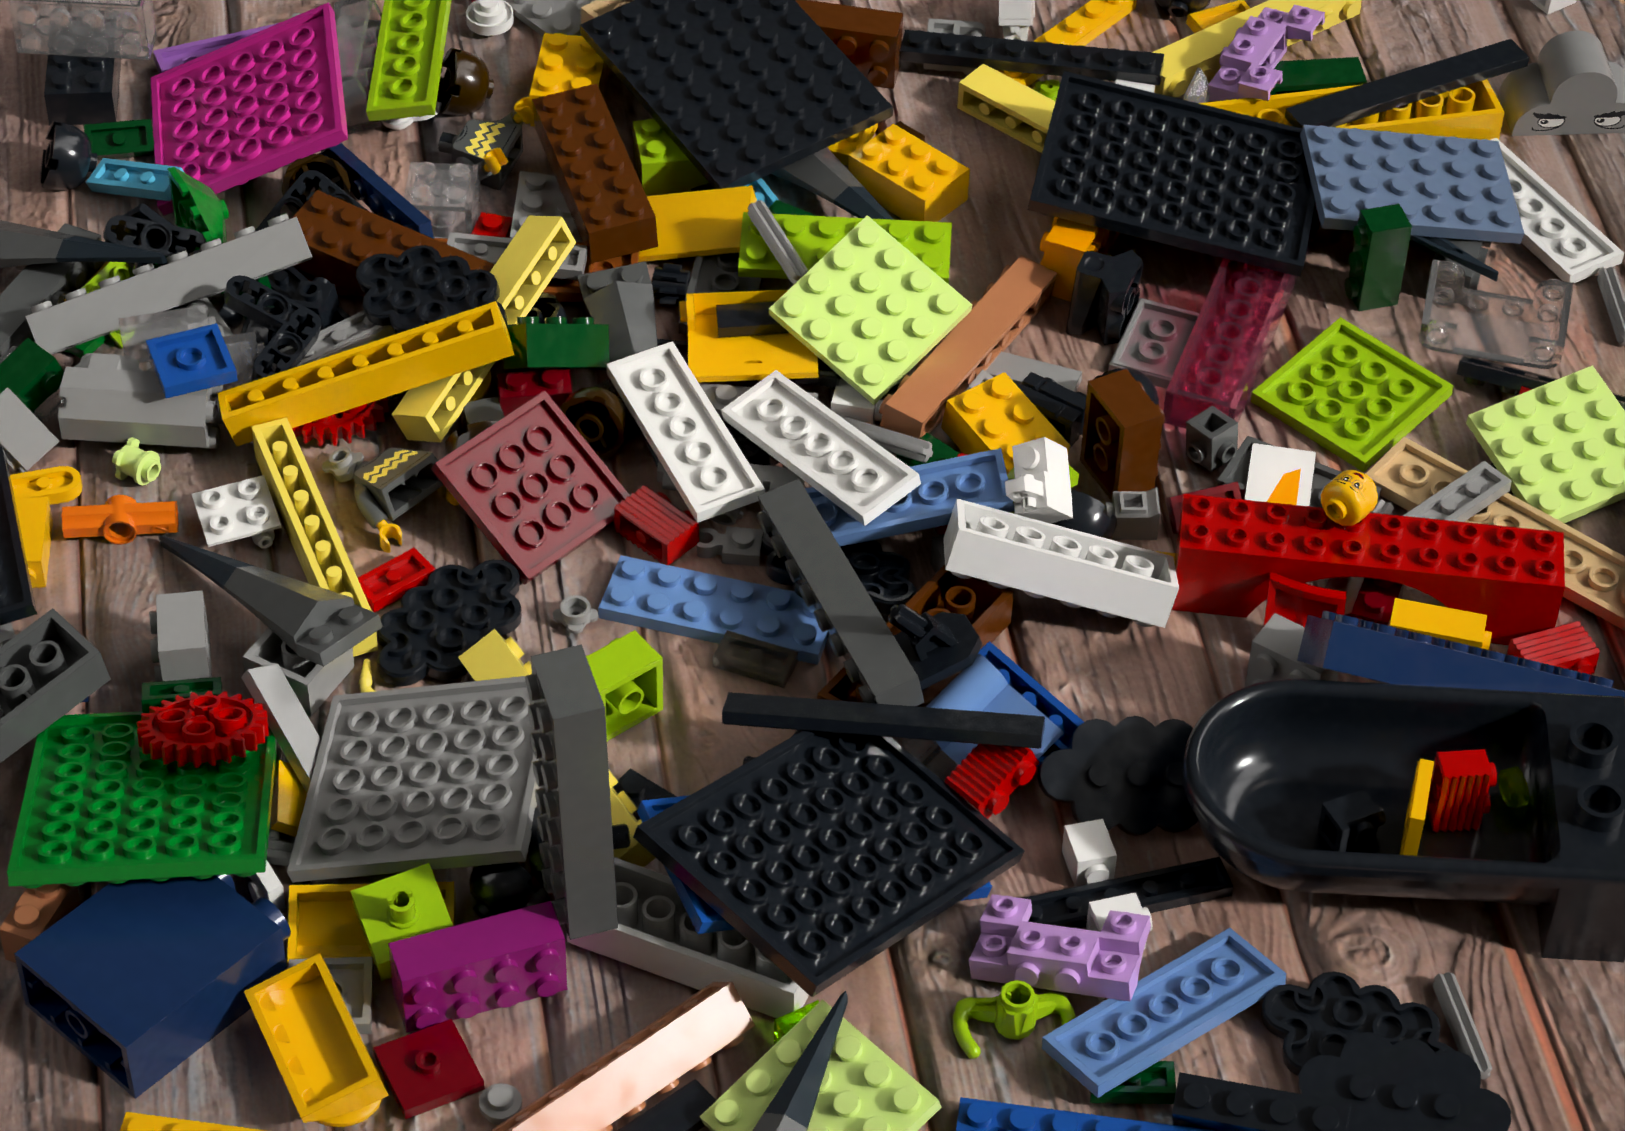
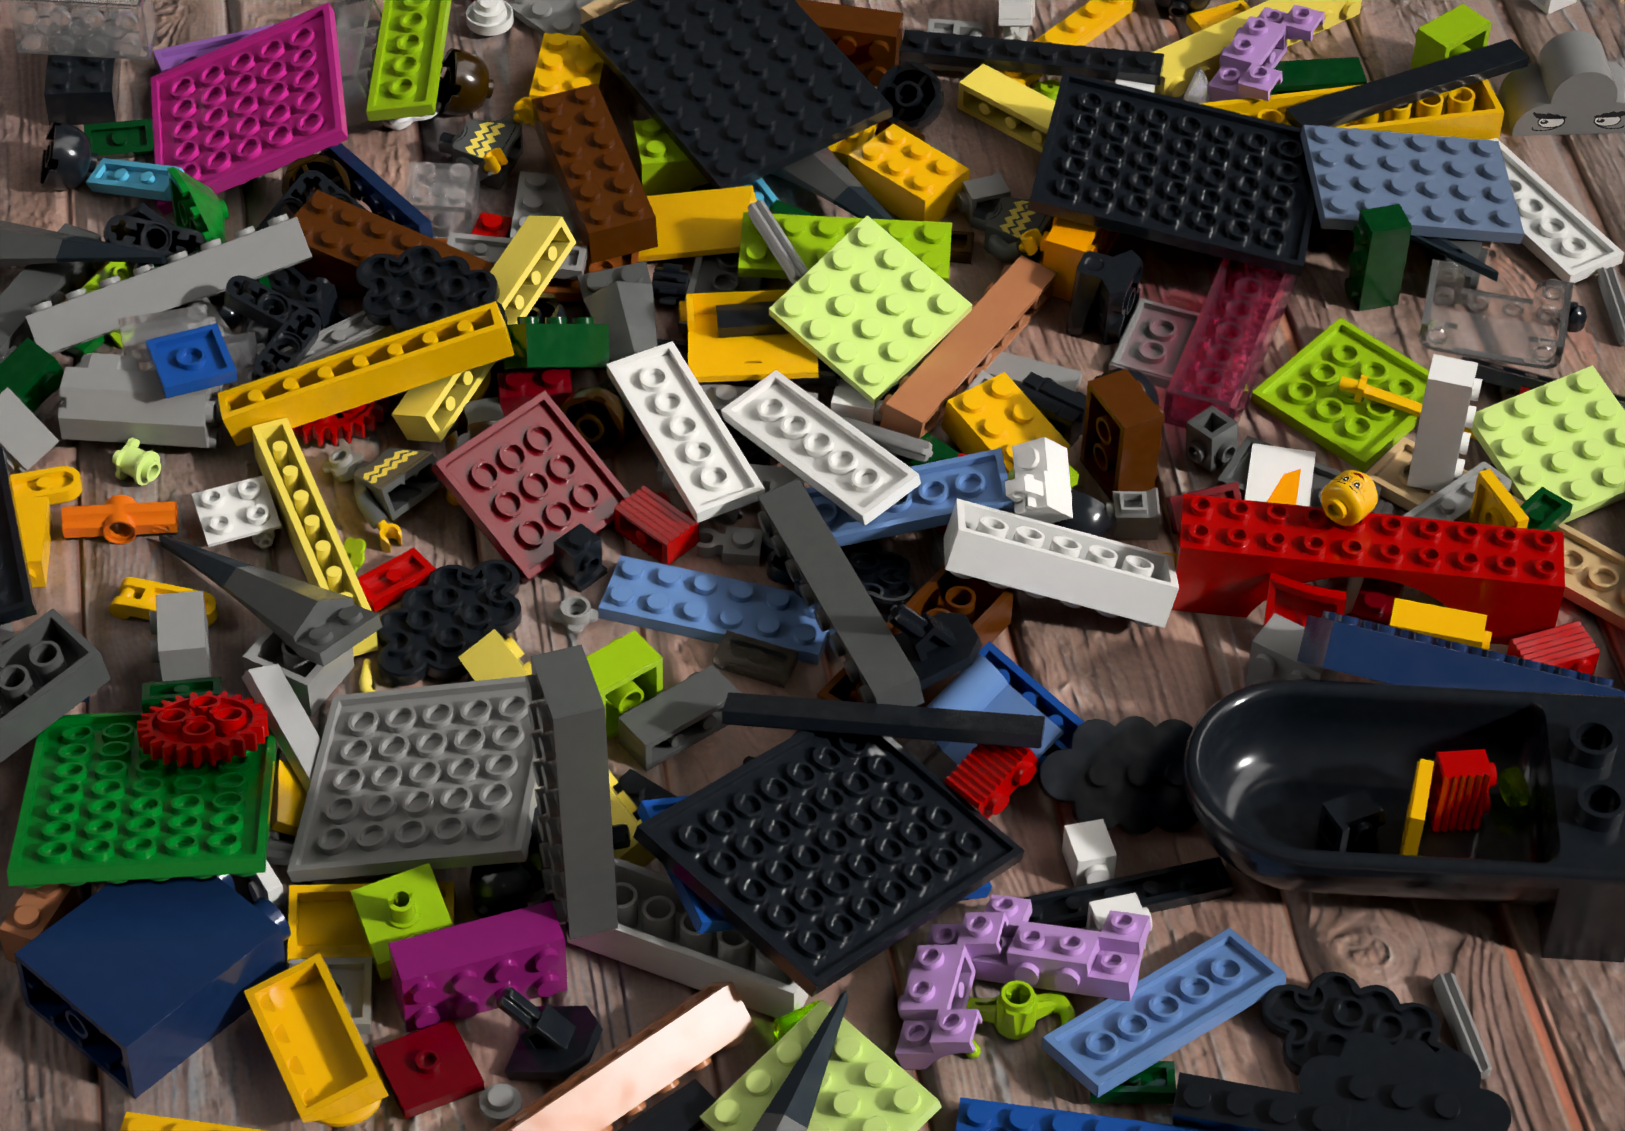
(132, 589): none -> yellow plate
(355, 551): none -> lime plant
(551, 1040): none -> black piece
(579, 557): none -> black brick
(675, 718): none -> dark grey brick
(913, 94): none -> black cylinder
(940, 988): none -> lavender bracket
(961, 247): none -> dark brown tile
(982, 194): none -> light grey window
(1012, 229): none -> dark grey torso
(1381, 396): none -> yellow sword
(1442, 423): none -> white brick
(1450, 35): none -> lime brick
(1494, 504): none -> yellow tile
(1546, 510): none -> dark green plate
(1577, 317): none -> black hinge

